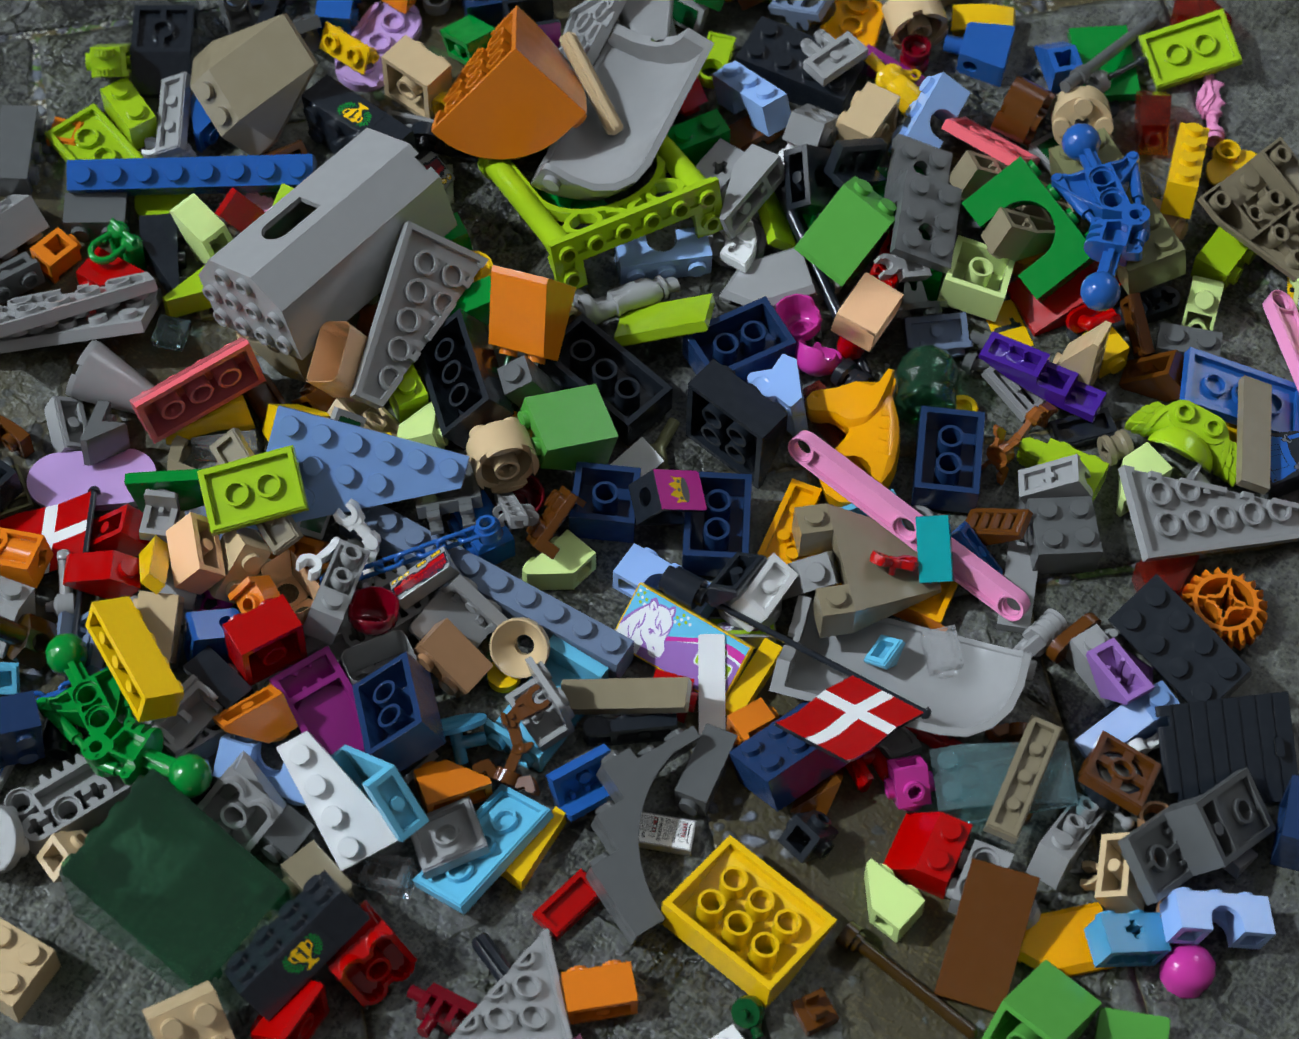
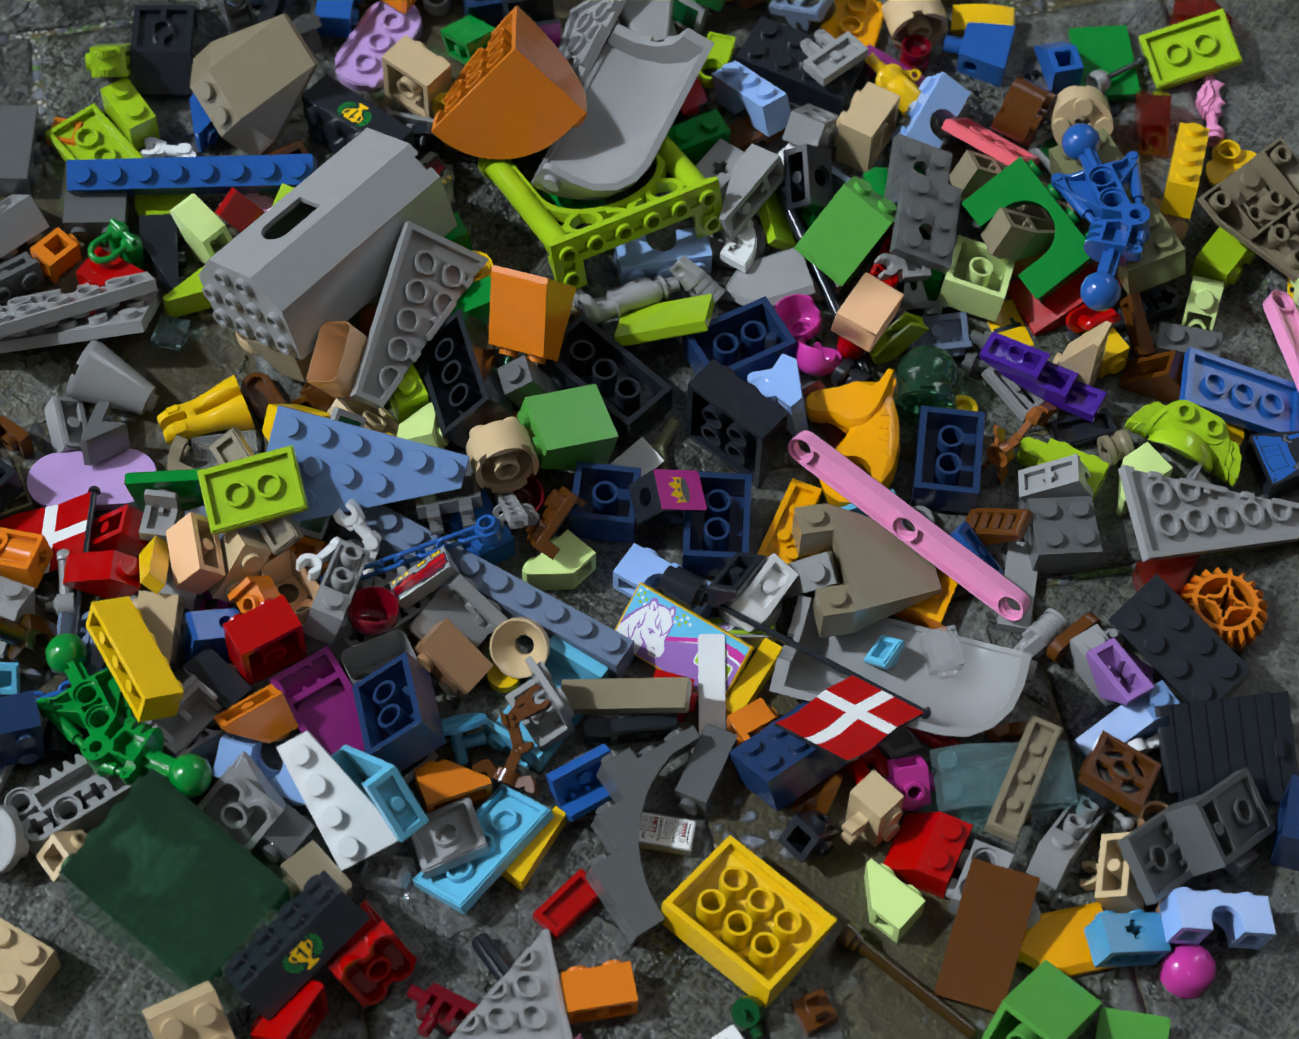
(173, 115): light grey tile -> none
(198, 390): coral slope -> none
(347, 48): yellow hinge -> none
(591, 83): tan axle -> none
(695, 279): none -> light grey hinge
(856, 159): black bracket -> none
(873, 811): none -> tan brick
(898, 338): none -> lime piece
(904, 562): red piece -> none
(934, 548): teal tile -> none
(1082, 73): dark grey bar -> none
(1254, 435): dark tan tile -> none

